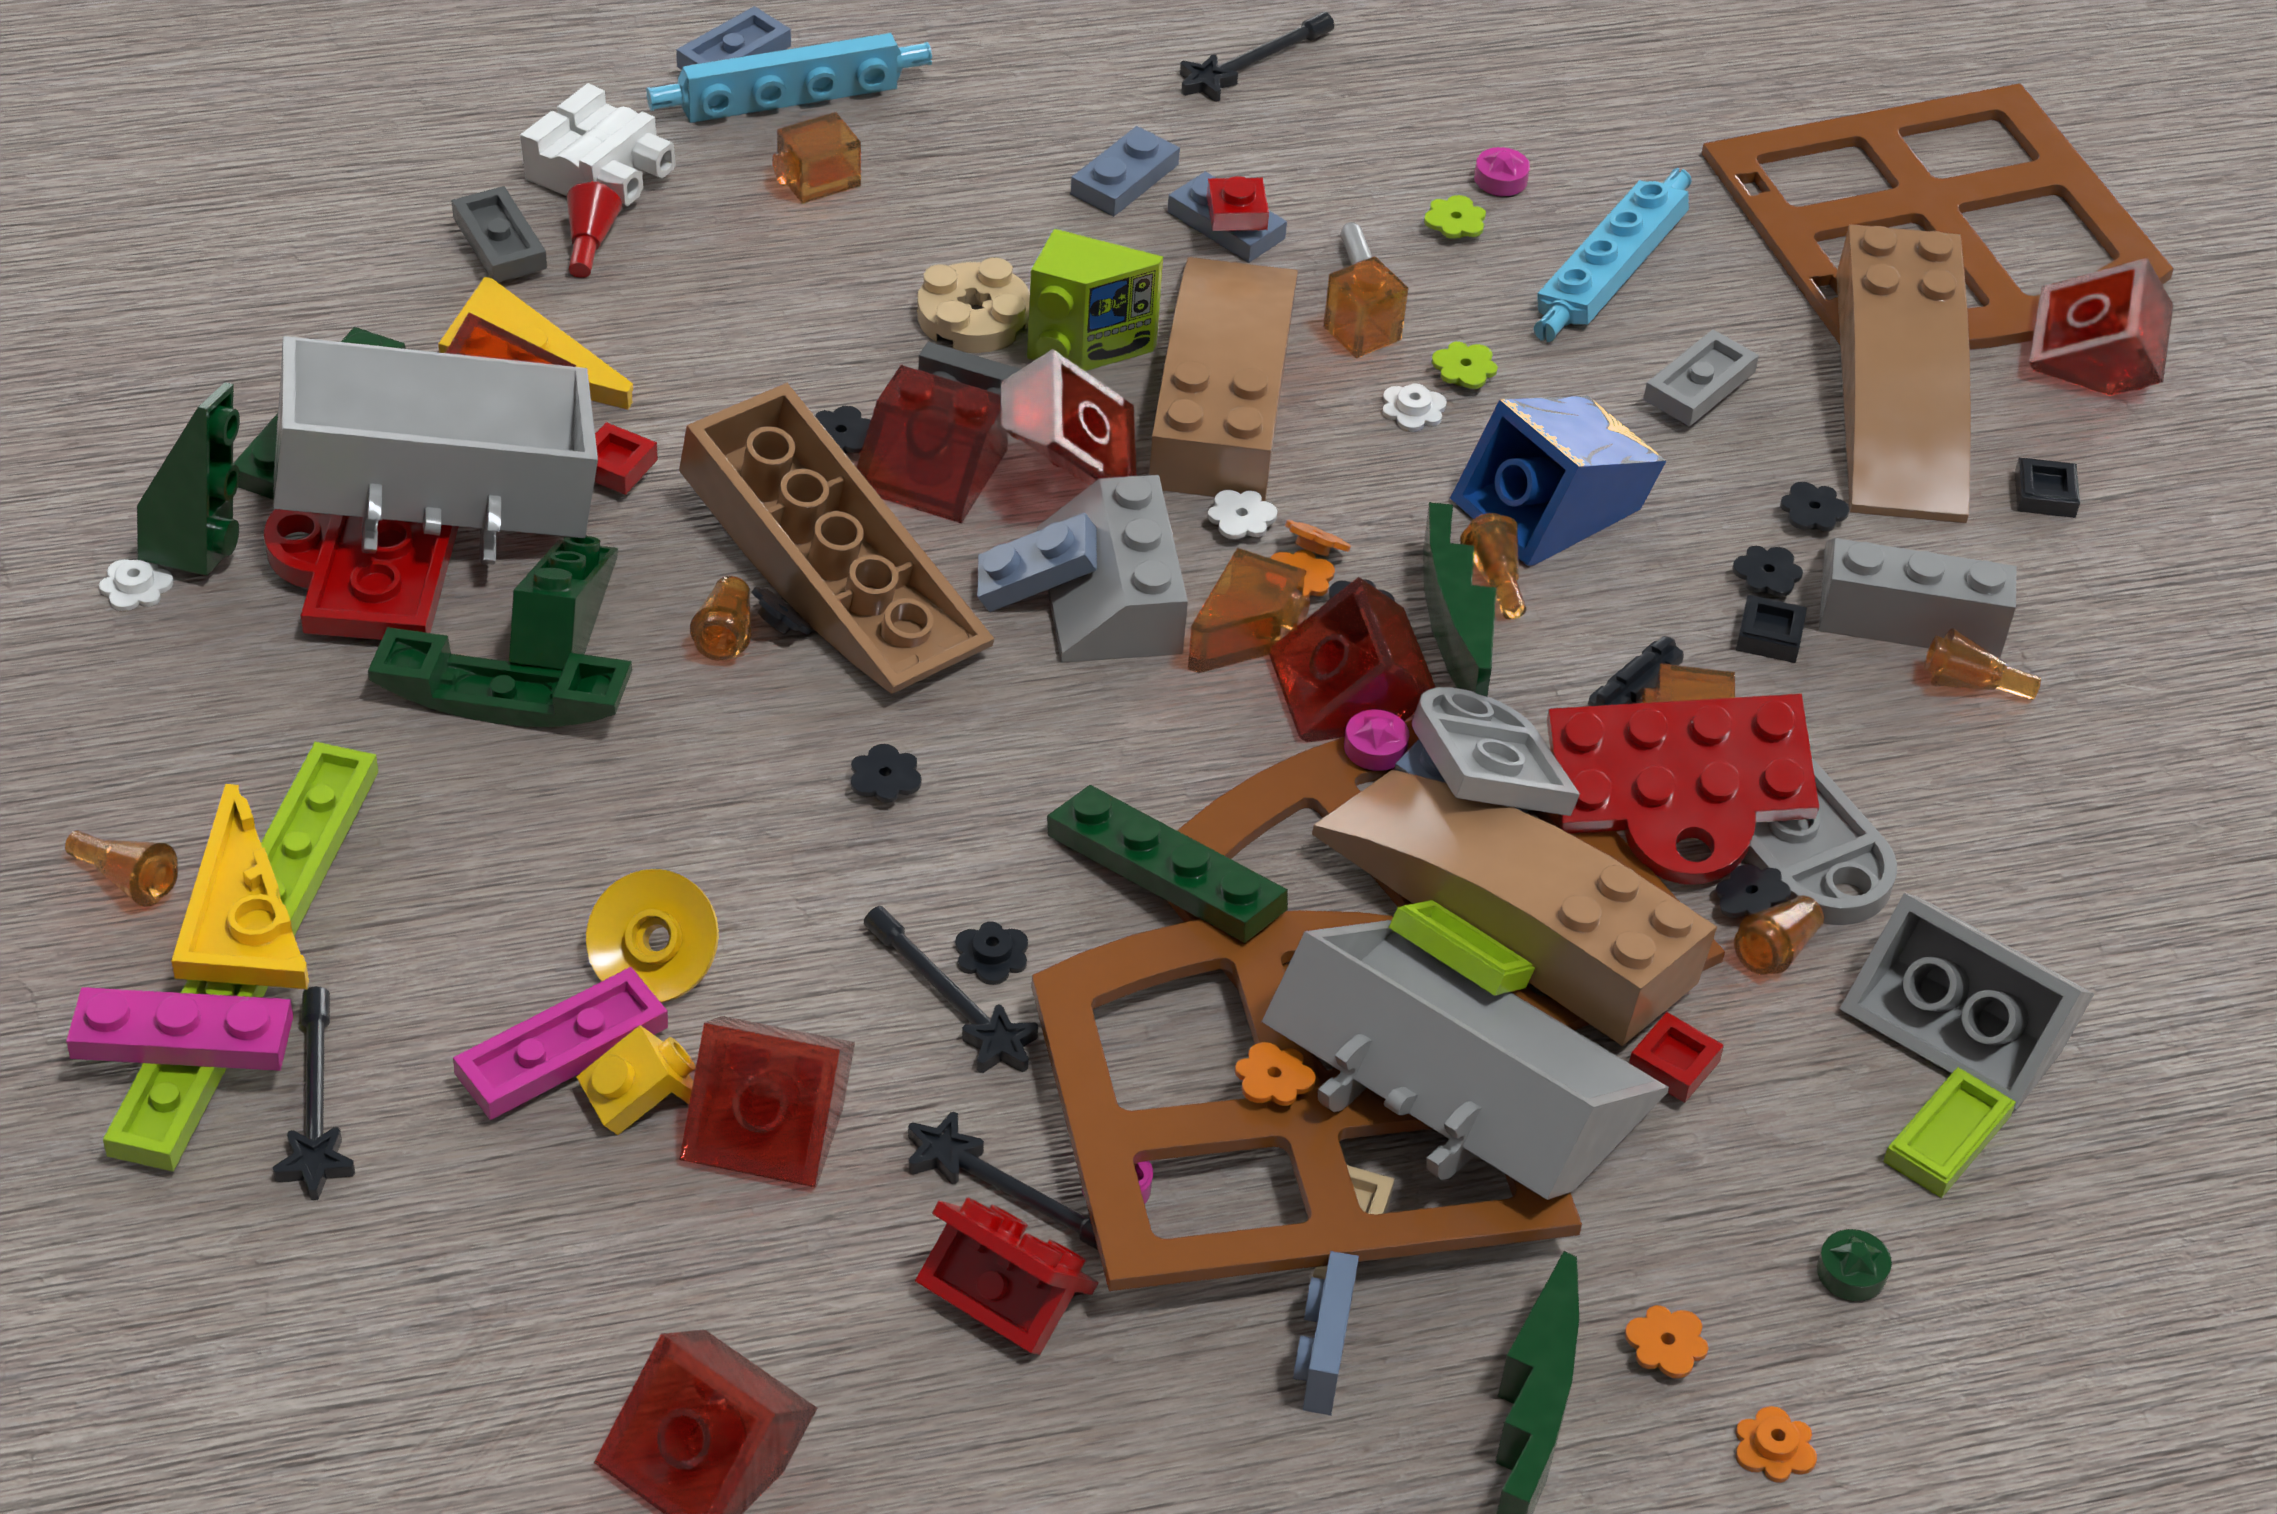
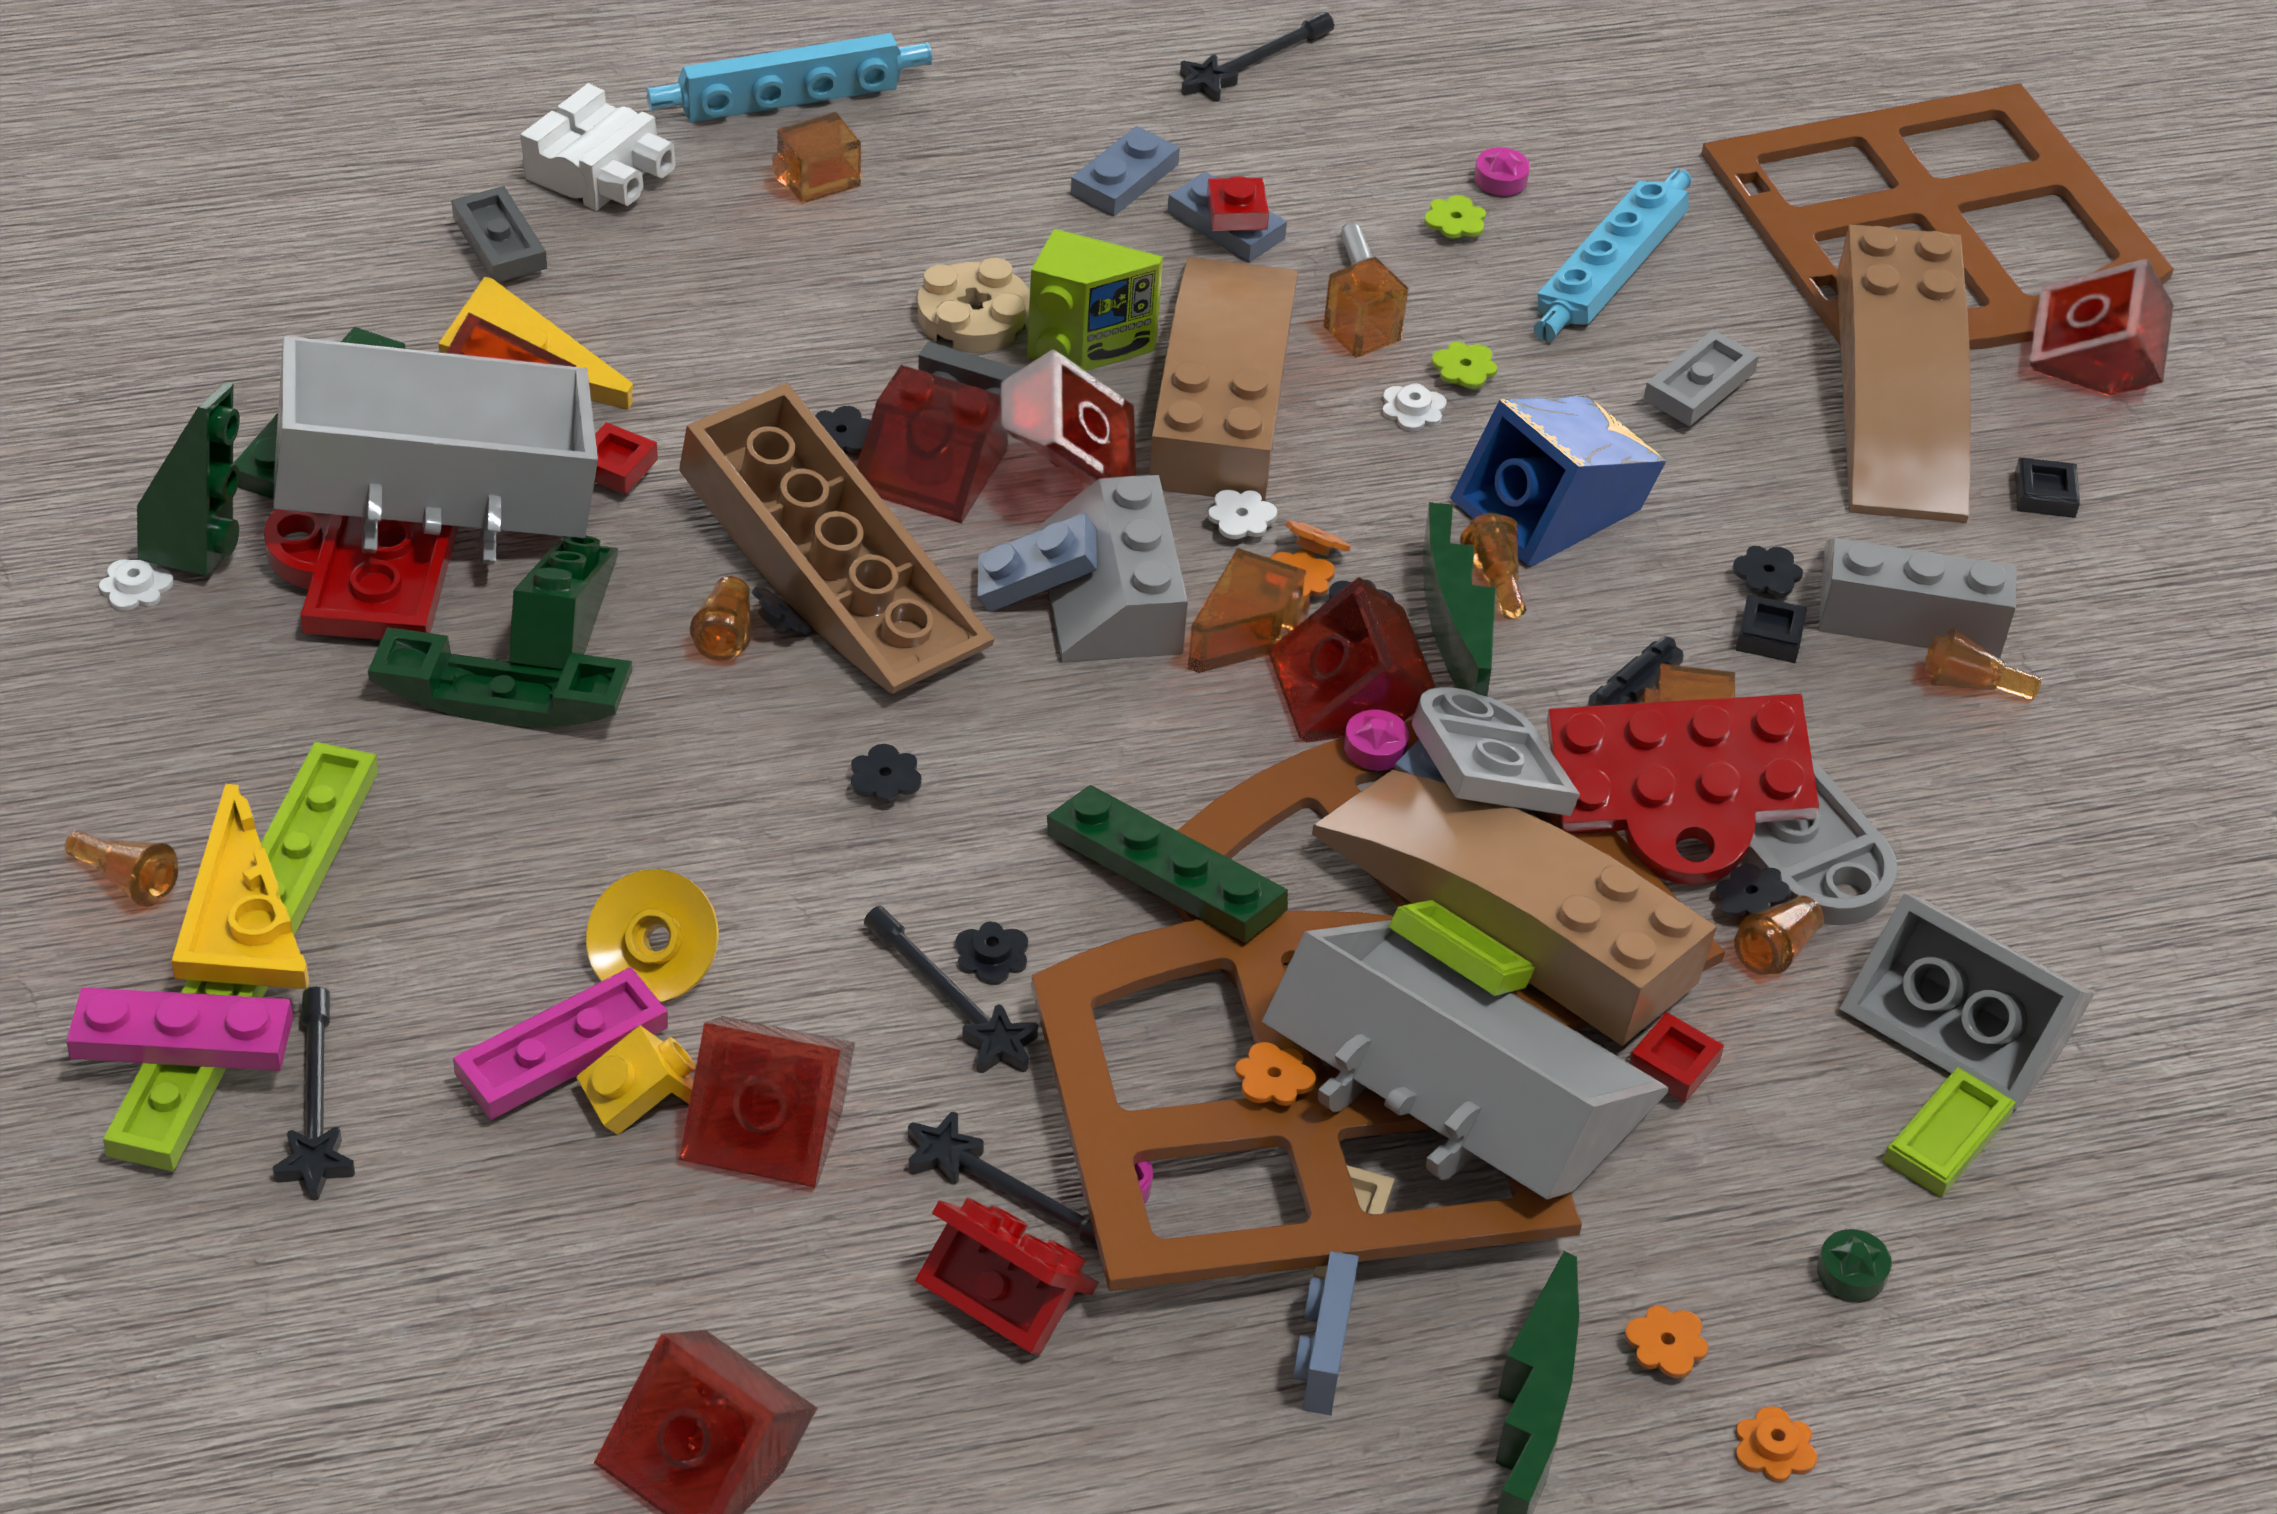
(591, 214): red cone -> none
(741, 36): sand blue plate -> none
(1814, 507): black plant -> none

